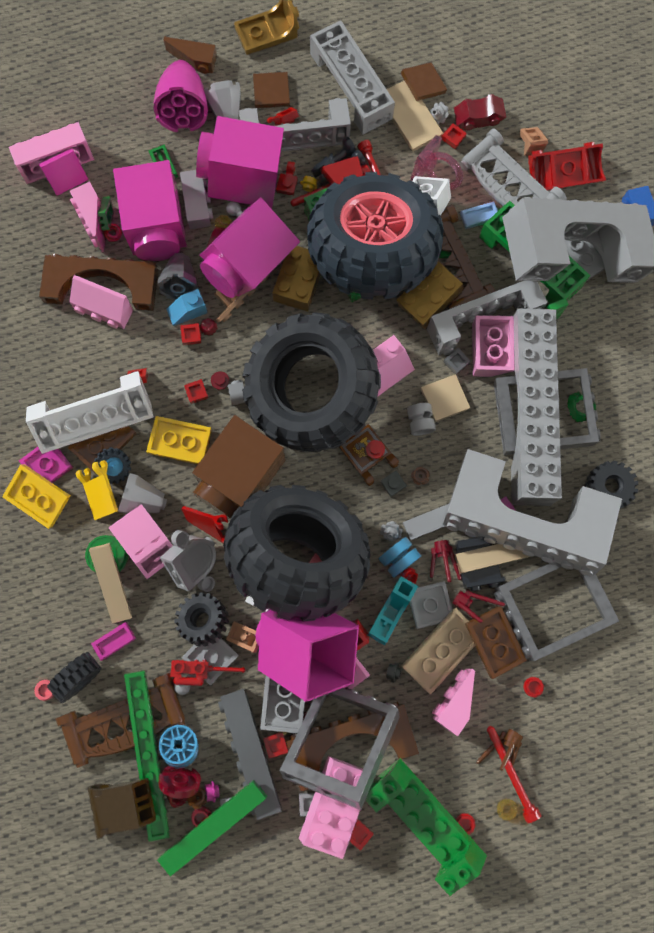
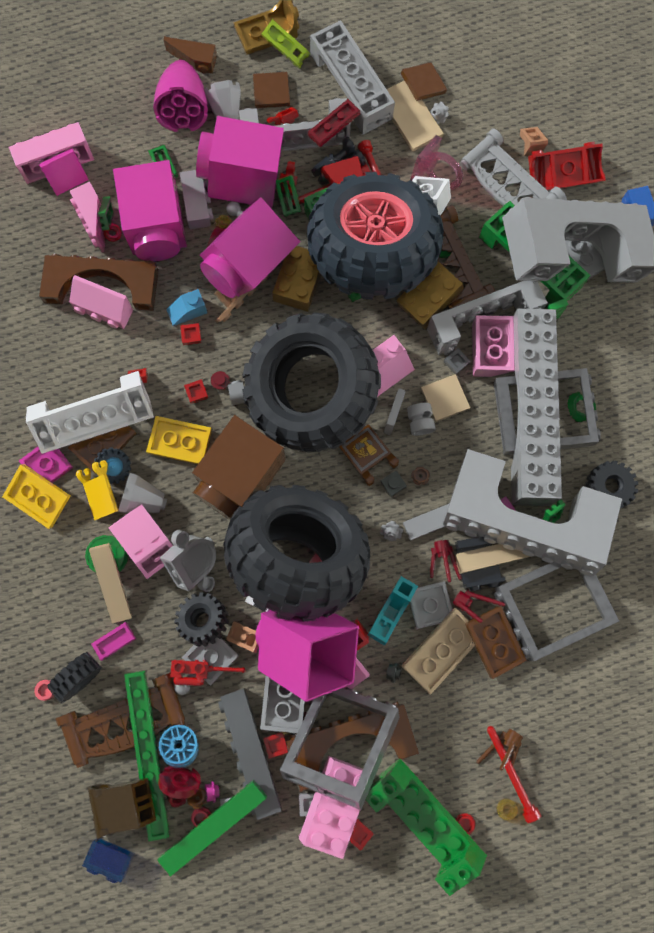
(108, 860): none -> clear blue brick
(177, 277): flat silver cone -> none
(208, 326): dark red piece -> none
(208, 523): red flag -> none
(285, 43): none -> lime plate
(298, 207): none -> green tile
(309, 183): yellow plate -> none
(334, 123): none -> dark red tile
(375, 449): red plate -> none
(394, 411): none -> light grey tile
(399, 557): dark azure wheel -> none
(410, 574): red plate -> none
(454, 136): red plate -> none
(456, 707): bright pink slope -> none
(478, 215): light blue tile -> none
(480, 112): dark red brick -> none
(533, 687): red plate -> none
(555, 512): none -> green tile

